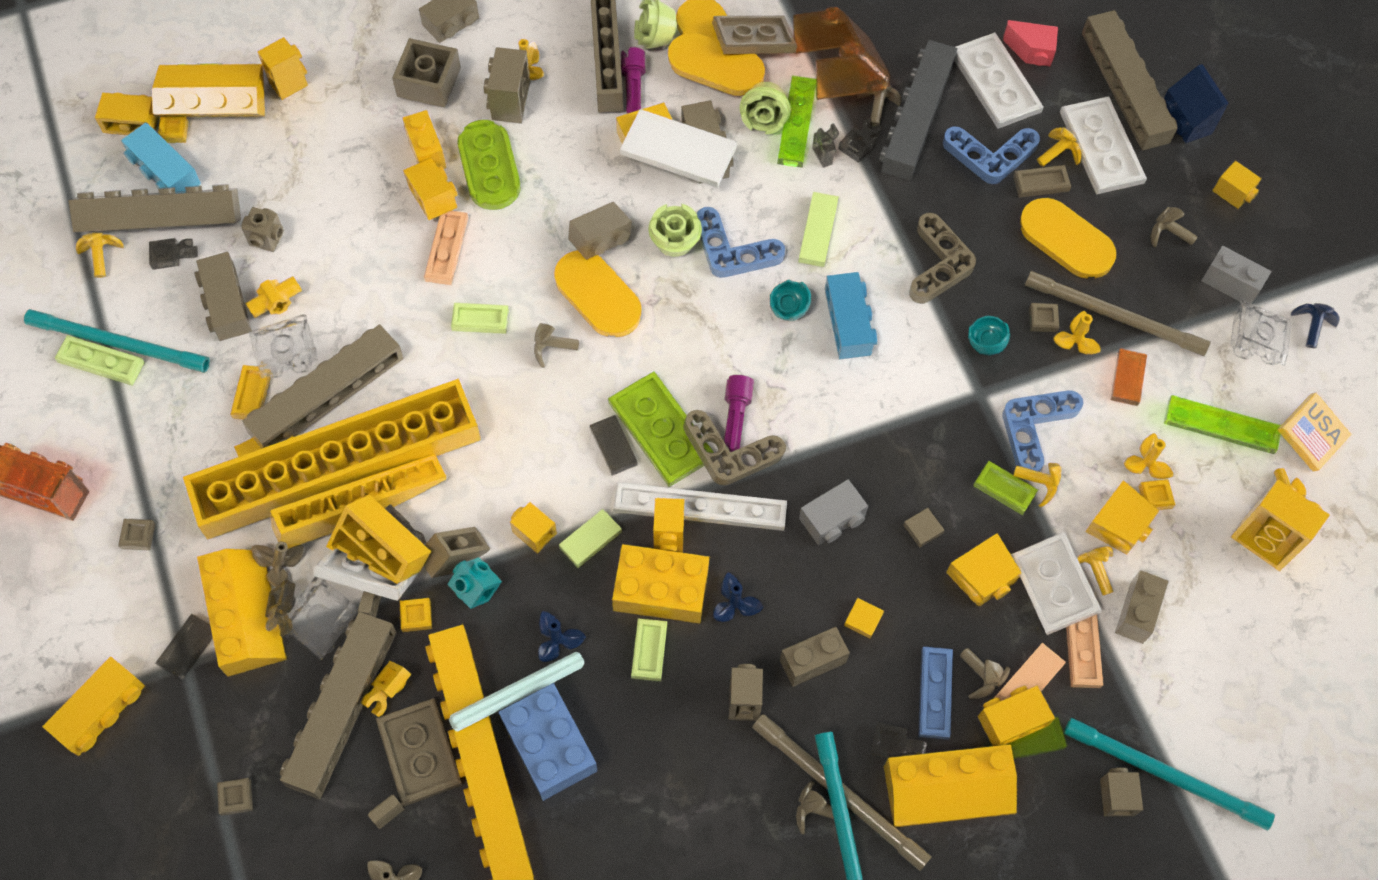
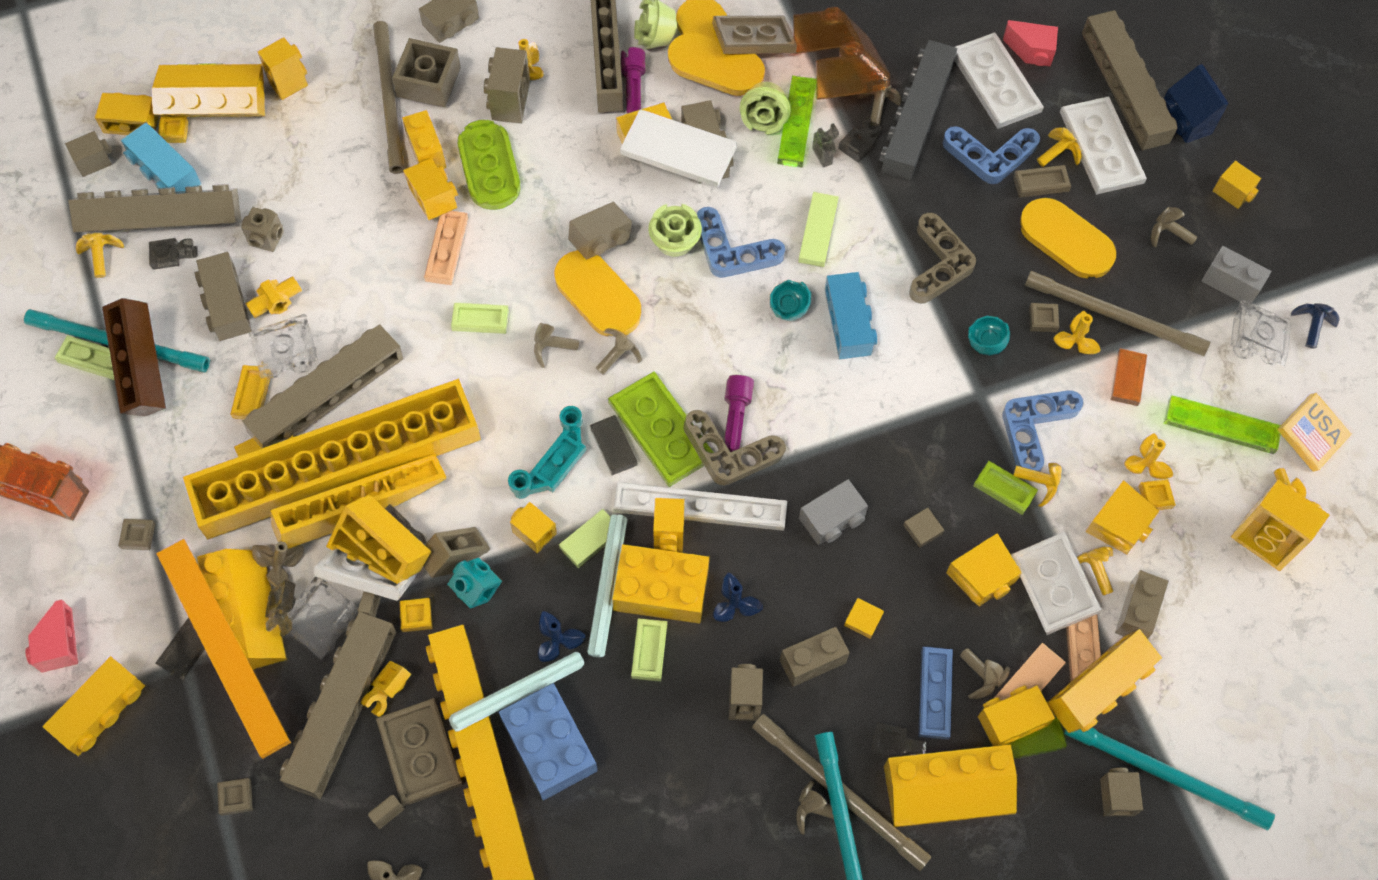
(53, 640): none -> coral slope
(89, 153): none -> dark tan brick
(133, 357): none -> reddish brown brick
(223, 649): none -> light orange tile
(394, 150): none -> dark tan piece
(556, 461): none -> teal plate
(606, 586): none -> light aqua axle
(622, 344): none -> dark tan plant
(1104, 681): none -> yellow brick

